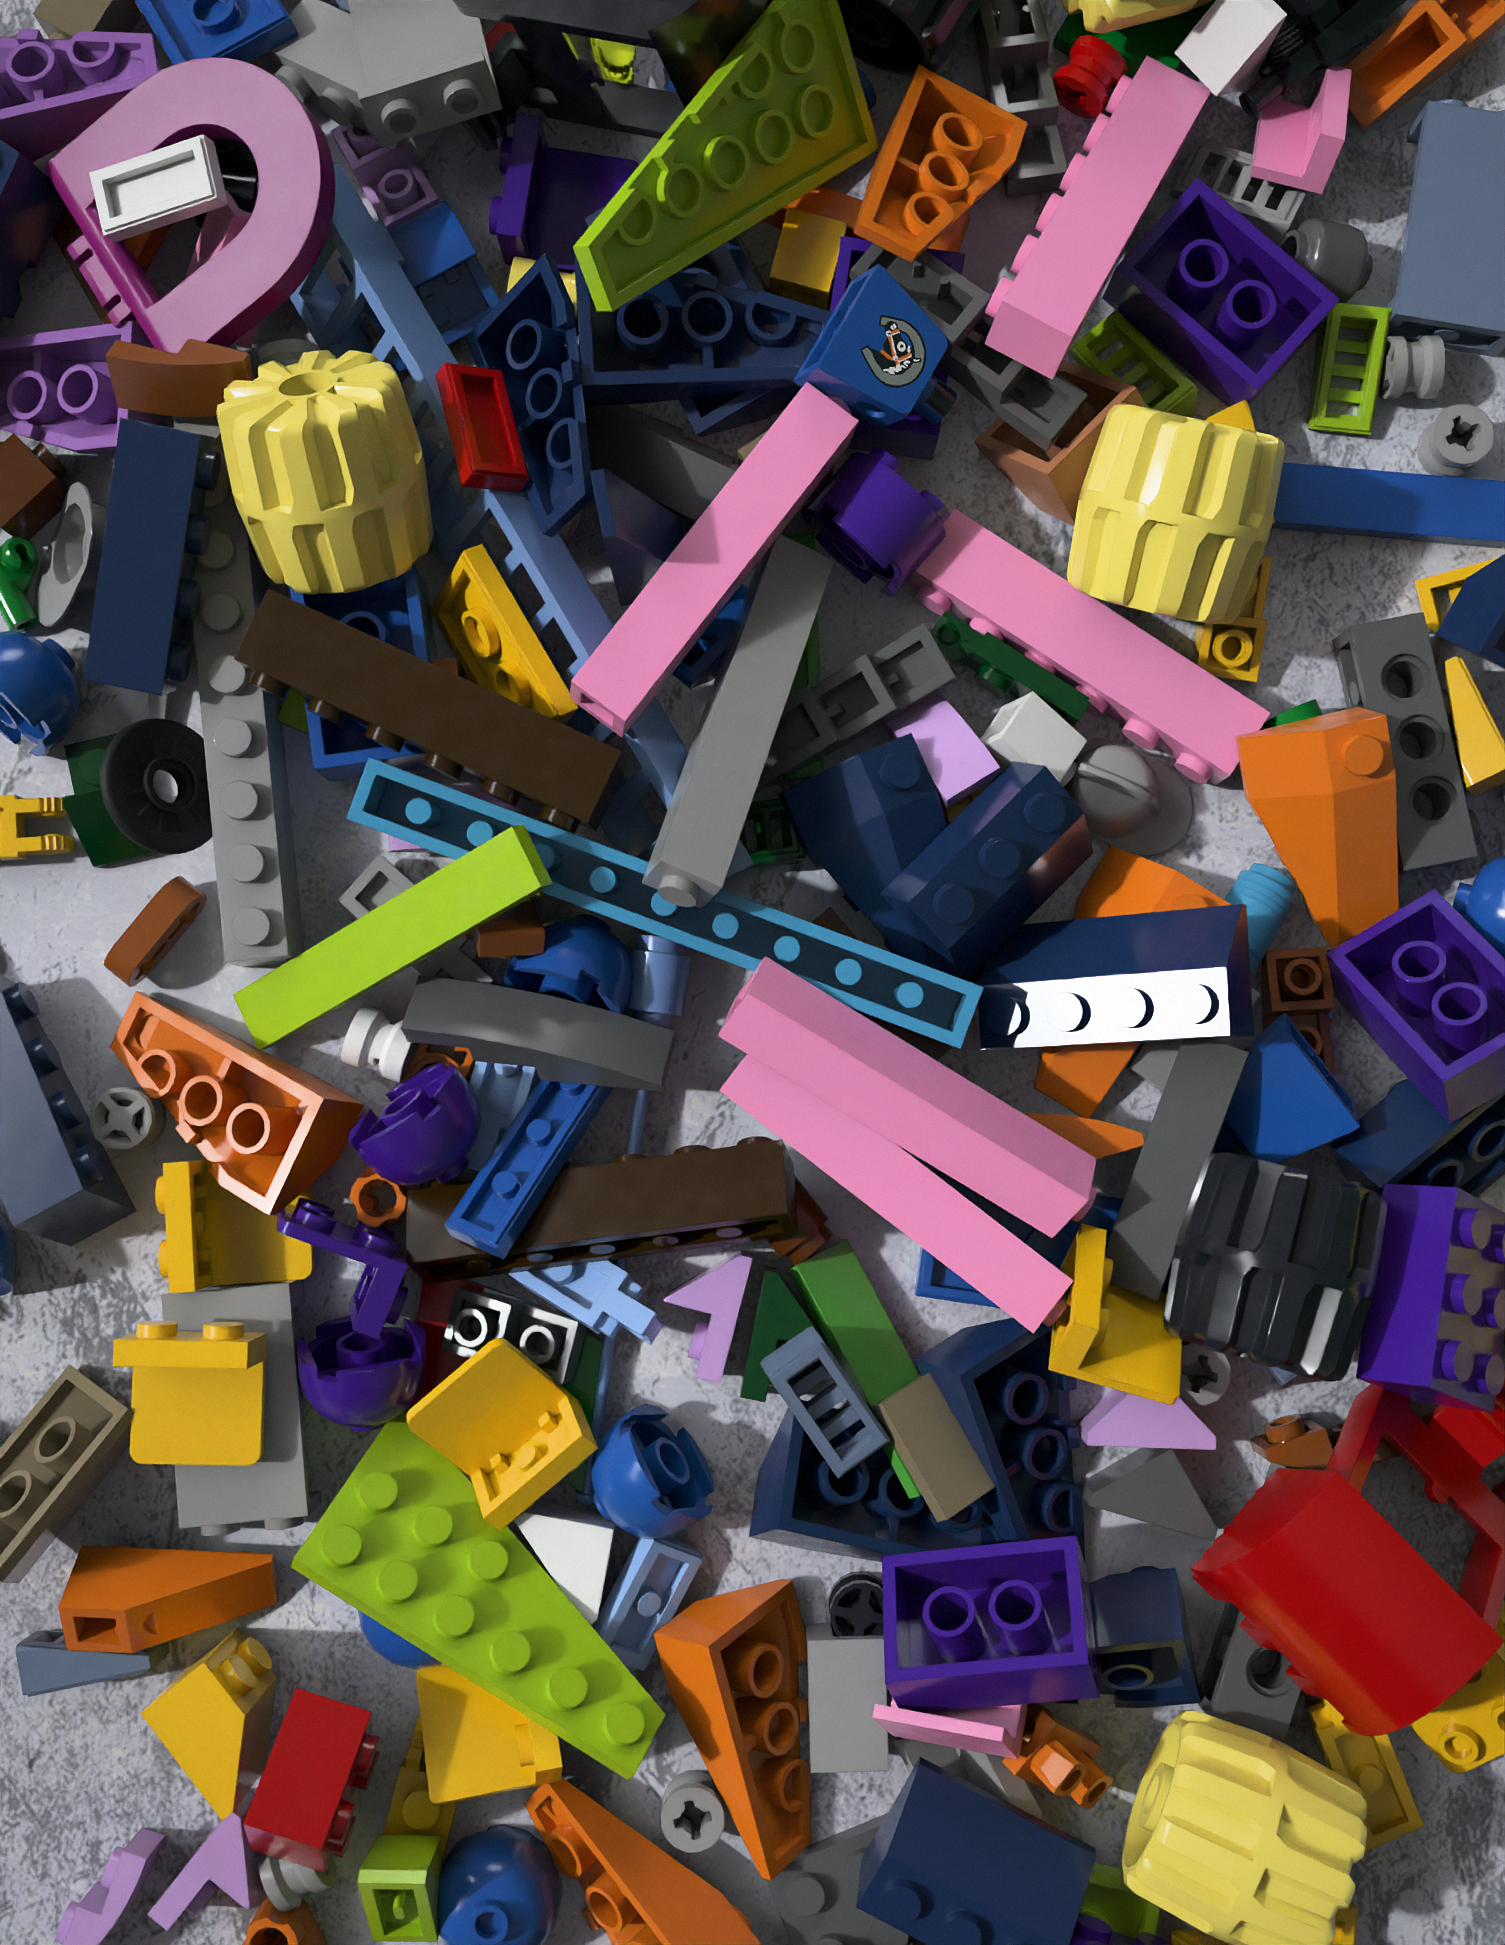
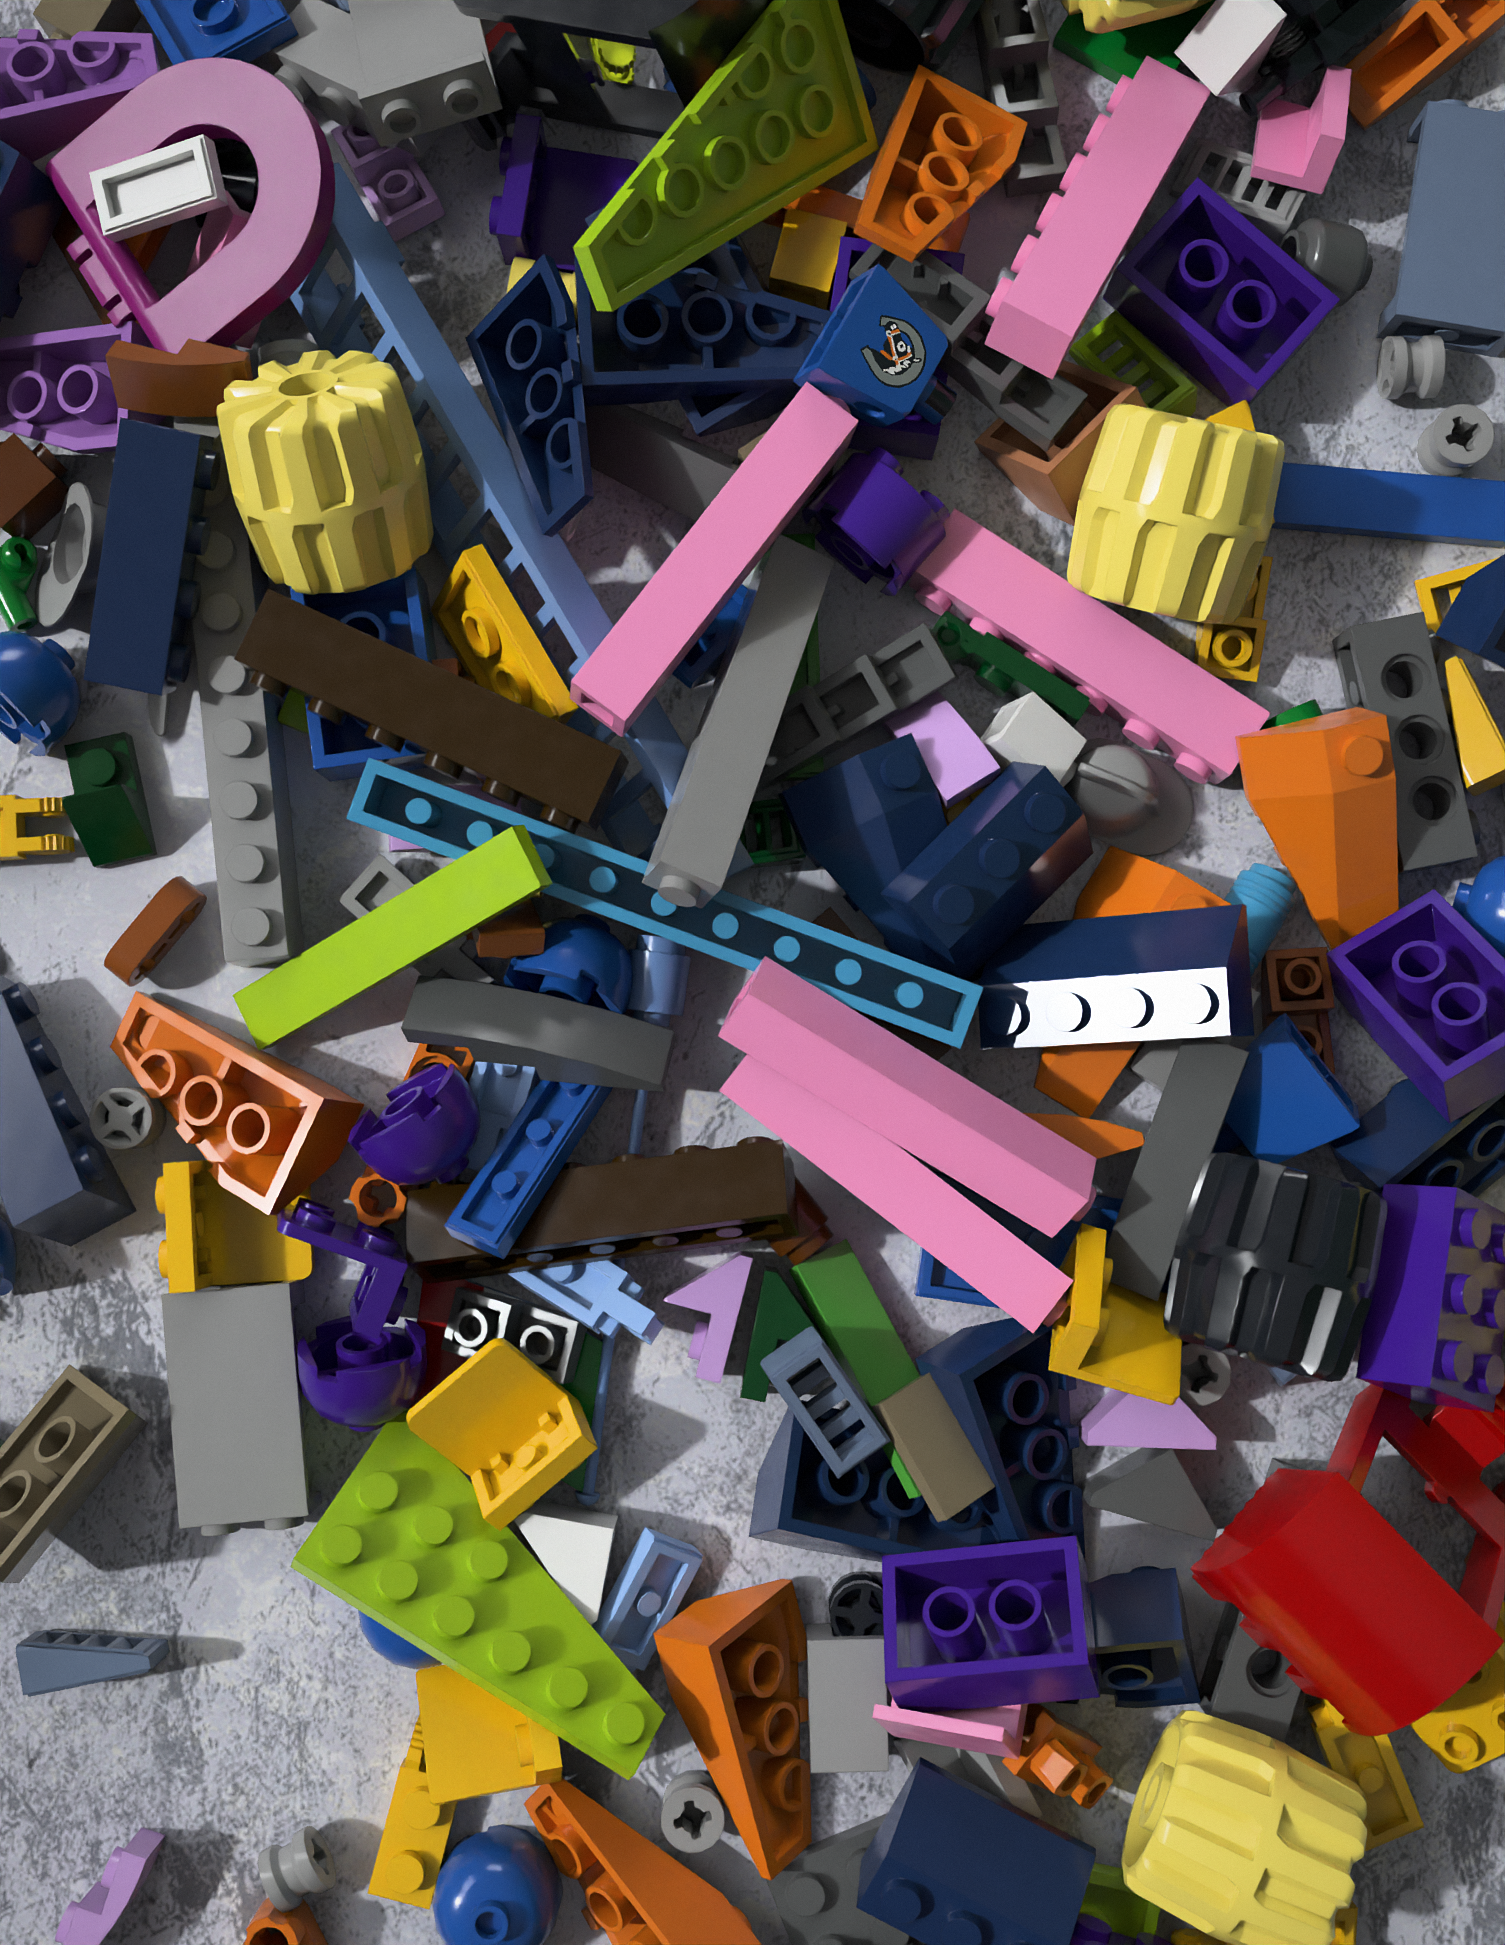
(129, 790): black wheel -> none
(147, 1596): orange slope -> none
(195, 1393): yellow bracket -> none
(219, 1719): yellow slope -> none
(220, 1862): lavender slope -> none
(308, 1784): red brick -> none
(375, 1041): white wheel -> none
(402, 1887): lime slope -> none
(442, 272): blue brick -> none
(482, 428): red tile -> none
(635, 532): dark blue wedge -> none
(649, 1476): blue cylinder -> none
(1088, 76): red wheel -> none
(1305, 1443): dark orange slope -> none
(1376, 325): lime slope -> none

